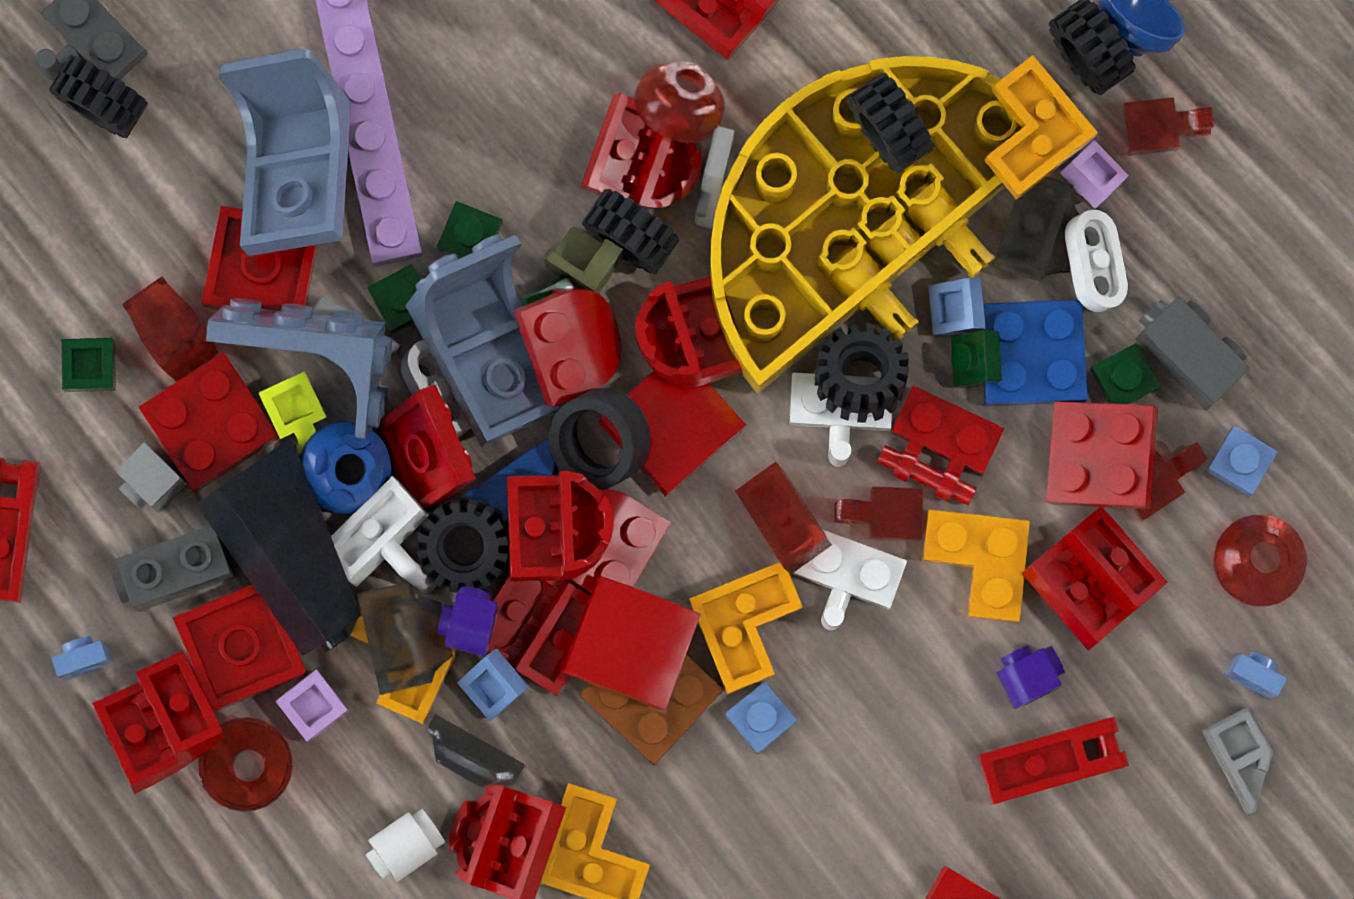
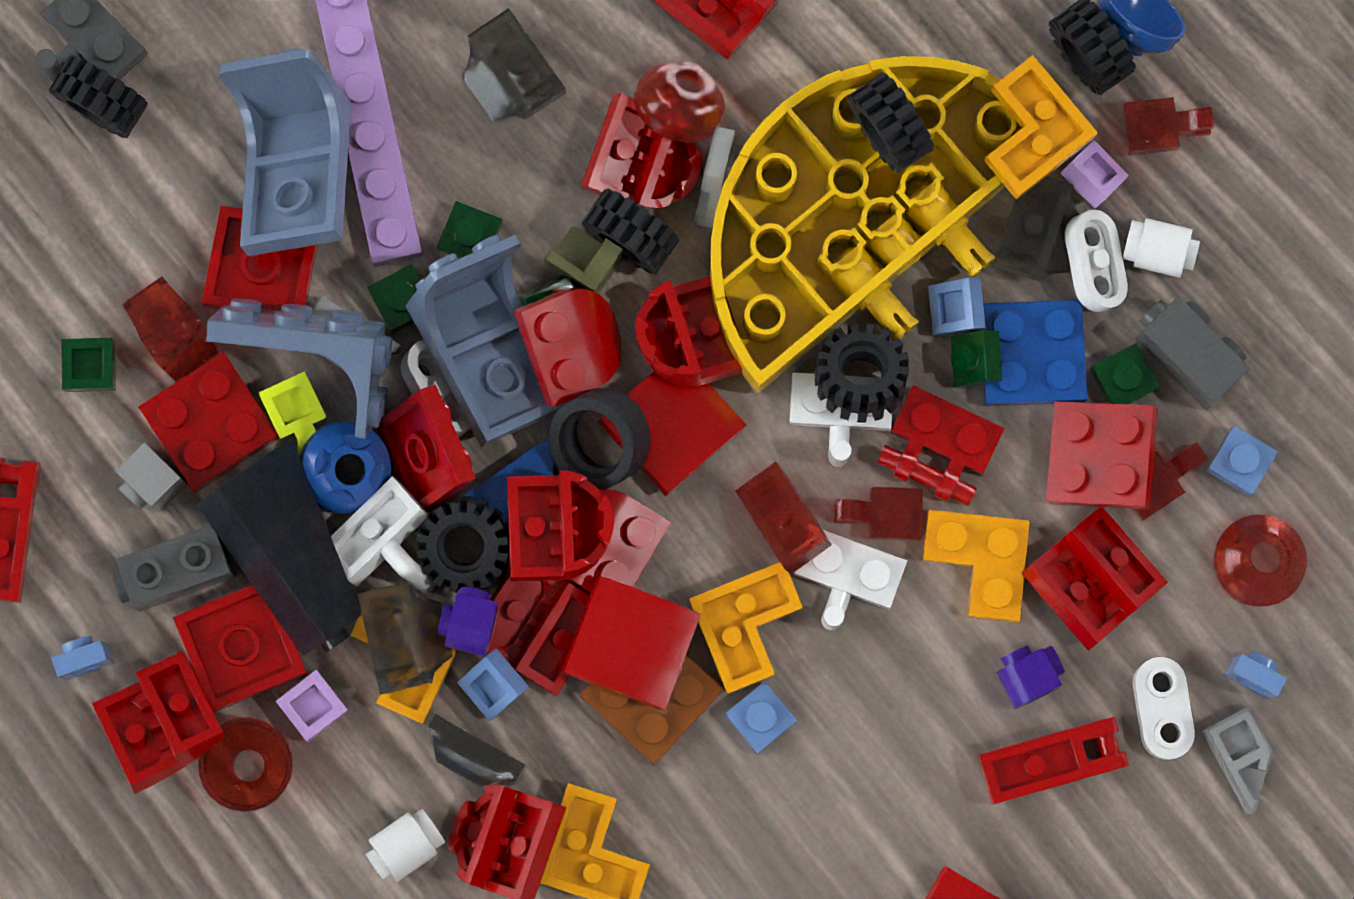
(509, 70): none -> clear smoke slope
(1161, 247): none -> white brick
(1163, 708): none -> white plate

